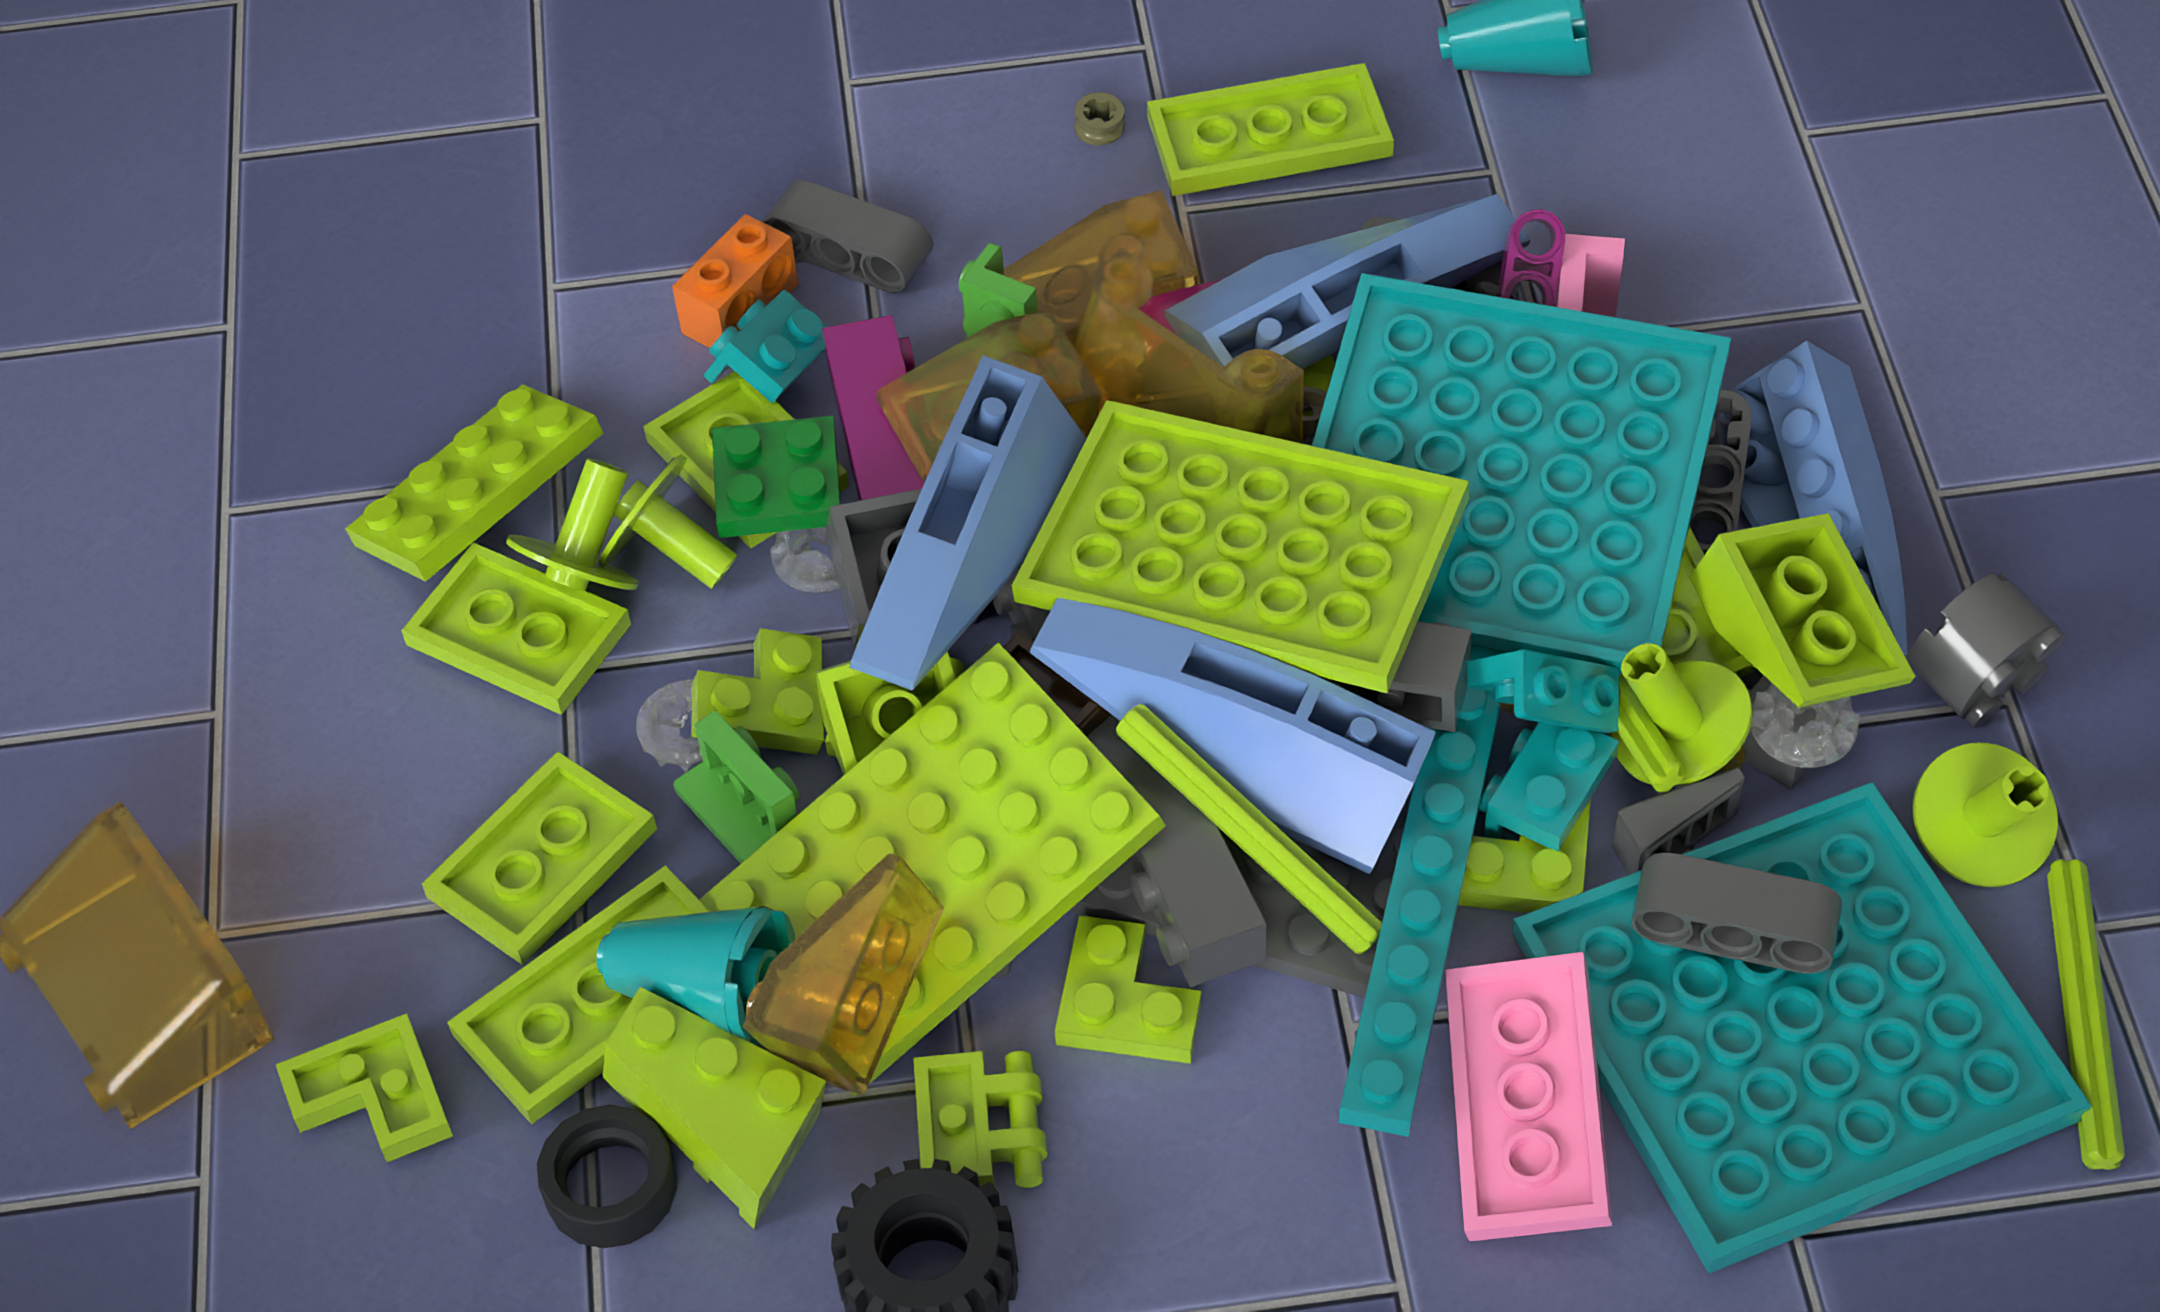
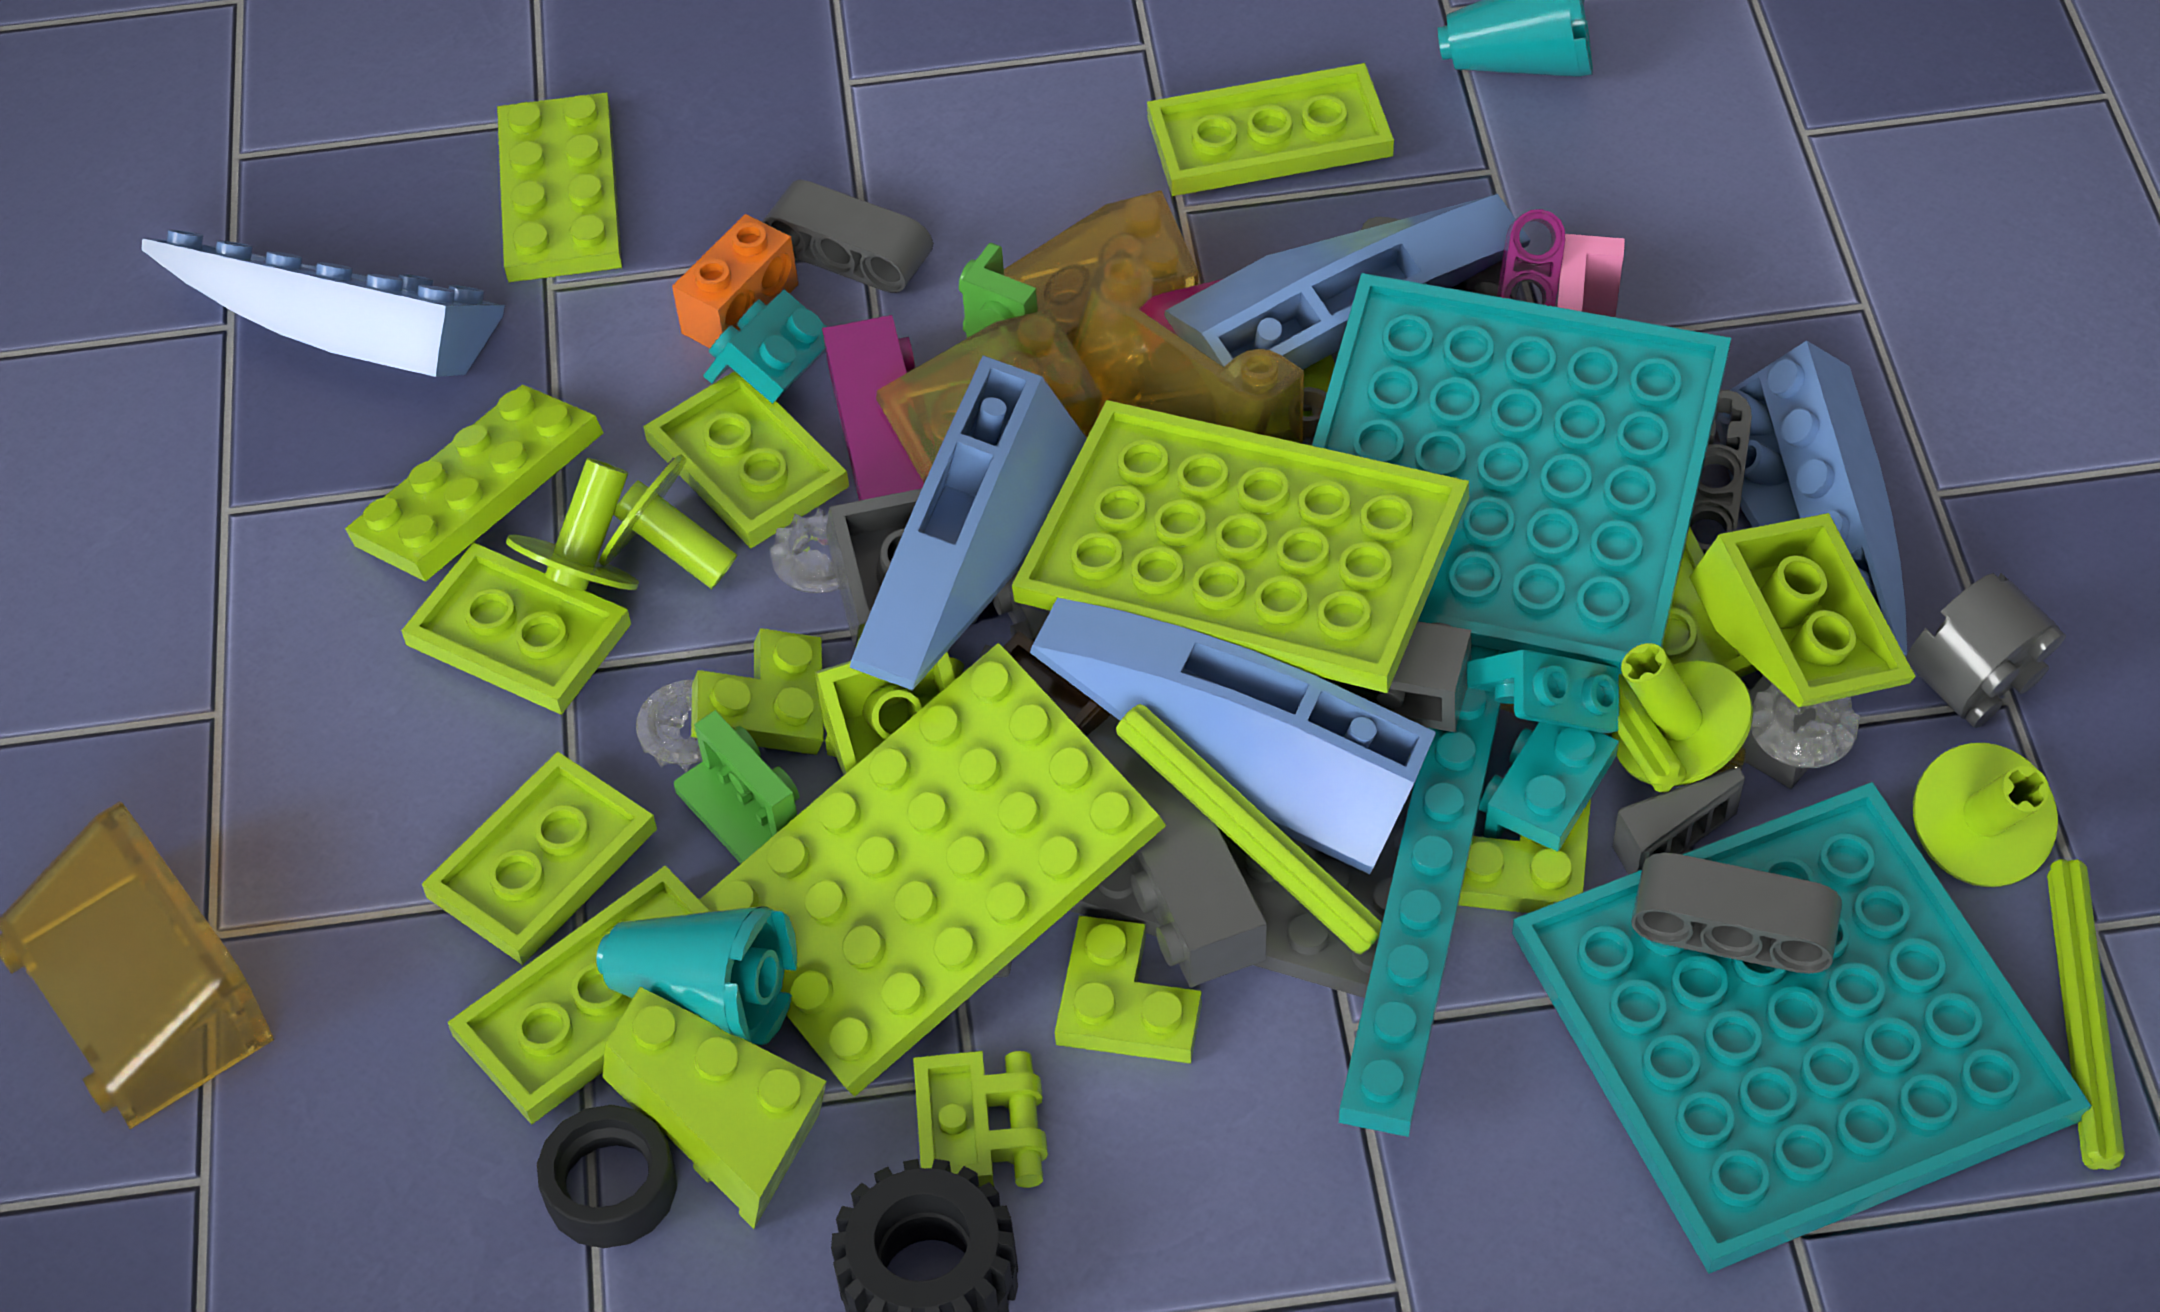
(329, 307): none -> wedge
(371, 1070): lime plate -> none
(558, 187): none -> lime plate
(775, 476): green plate -> none
(846, 977): clear yellow slope -> none
(1101, 106): olive bush -> none
(1527, 1098): bright pink plate -> none

